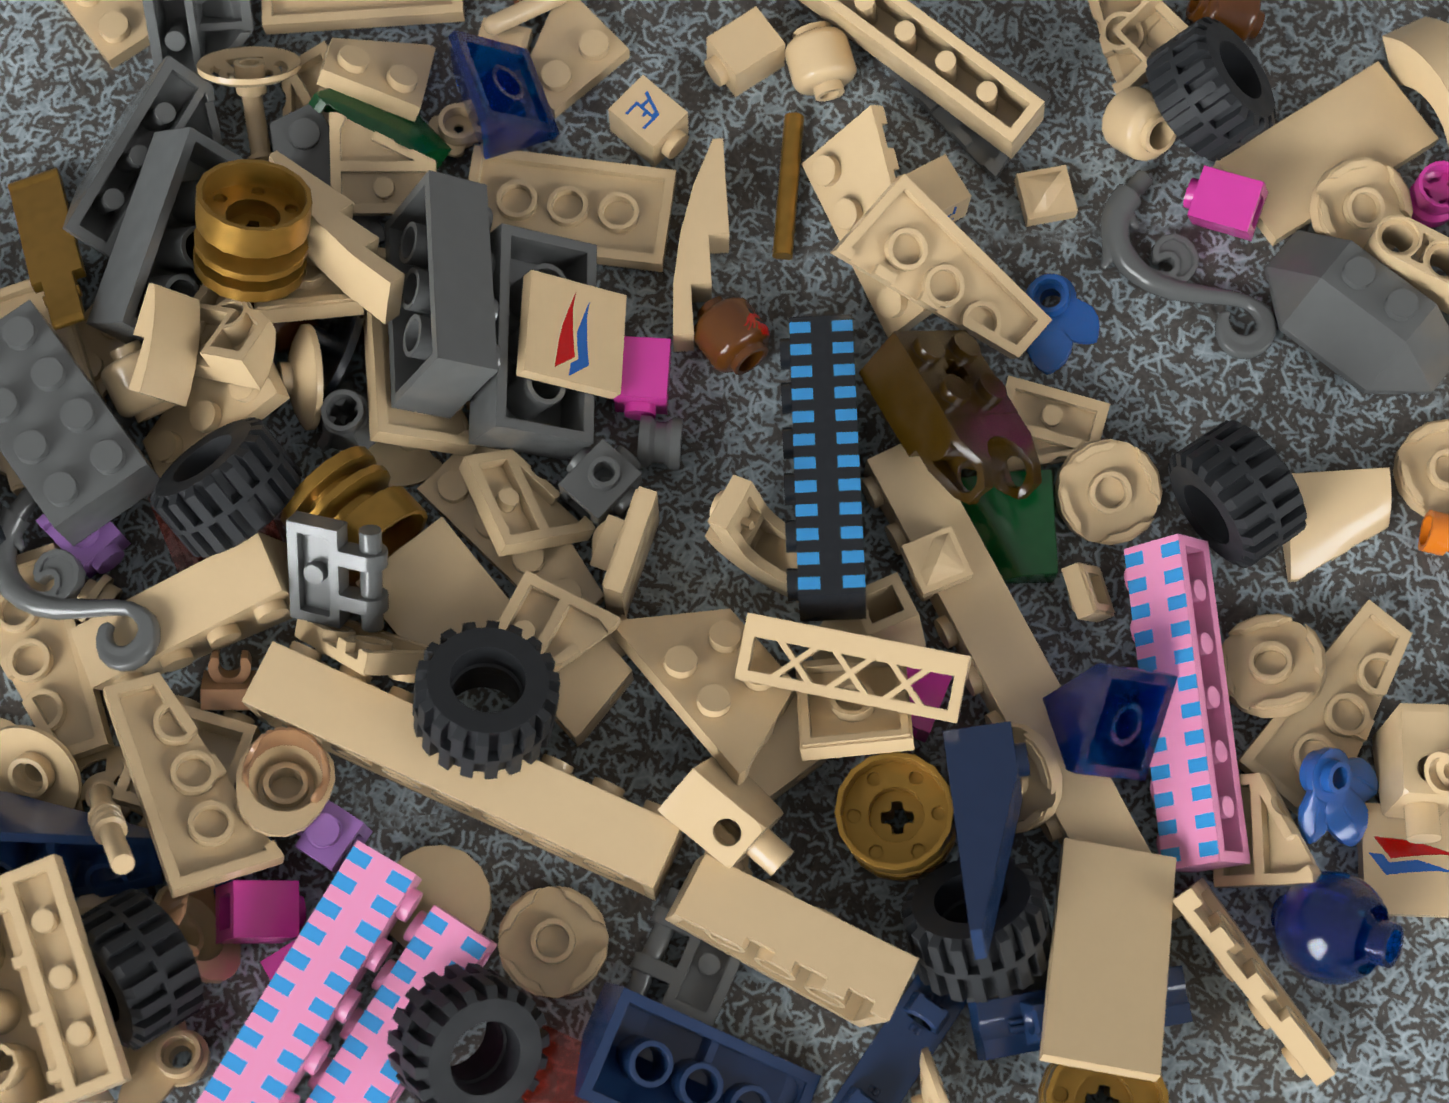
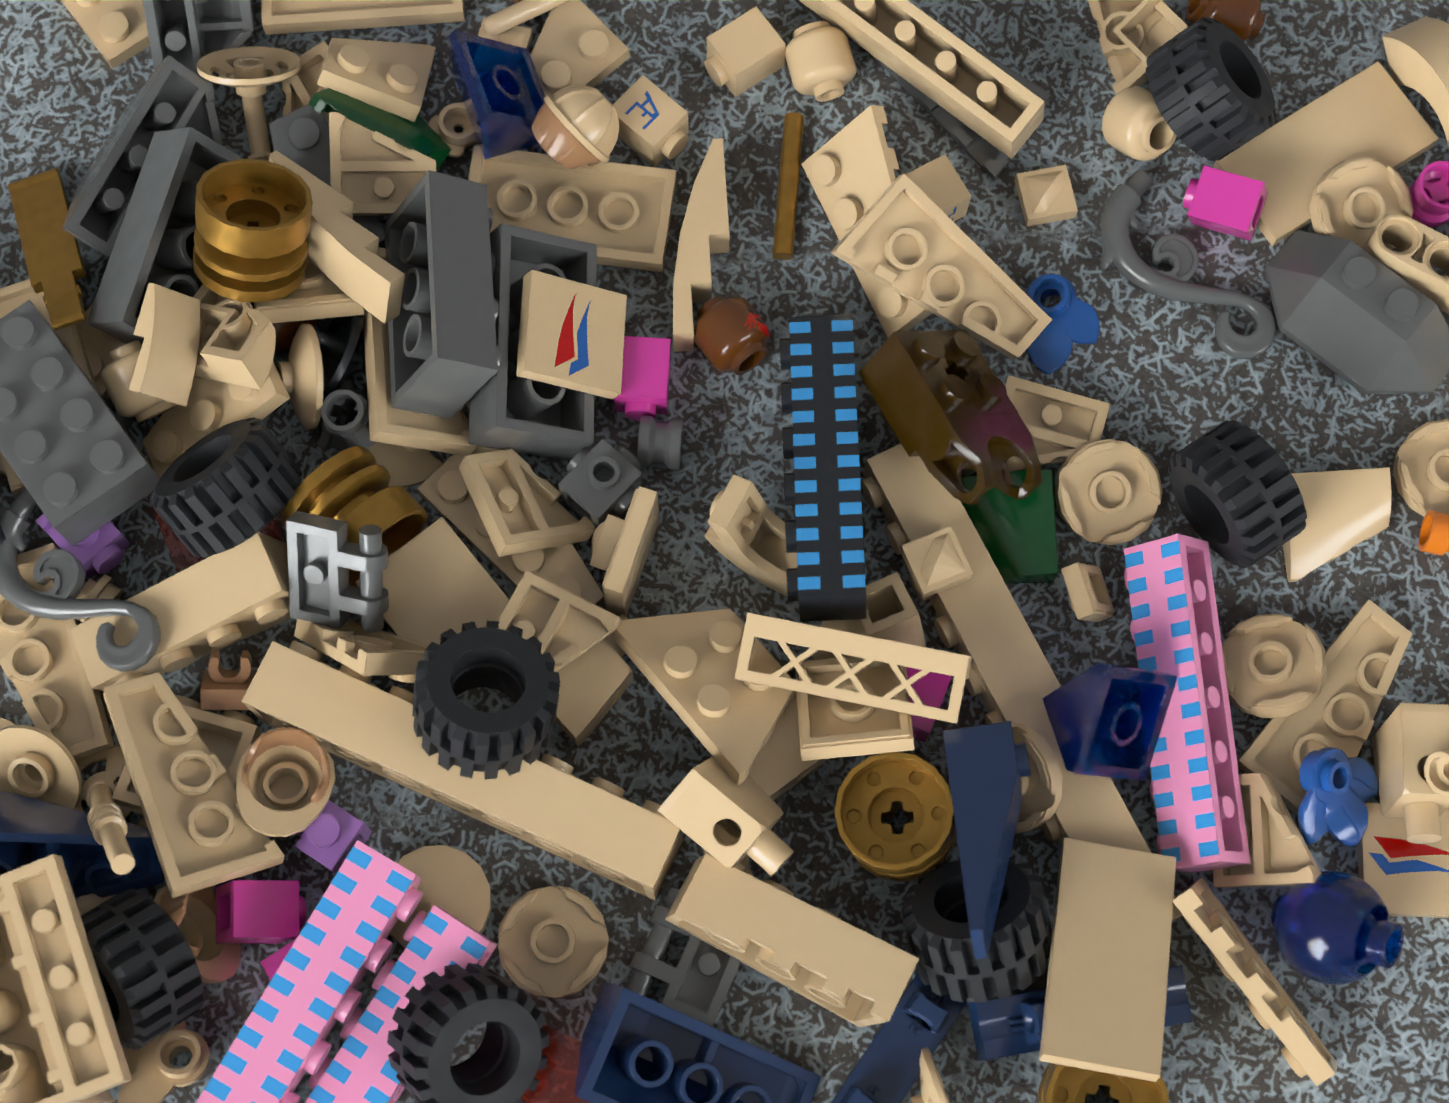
(577, 126): none -> tan piece

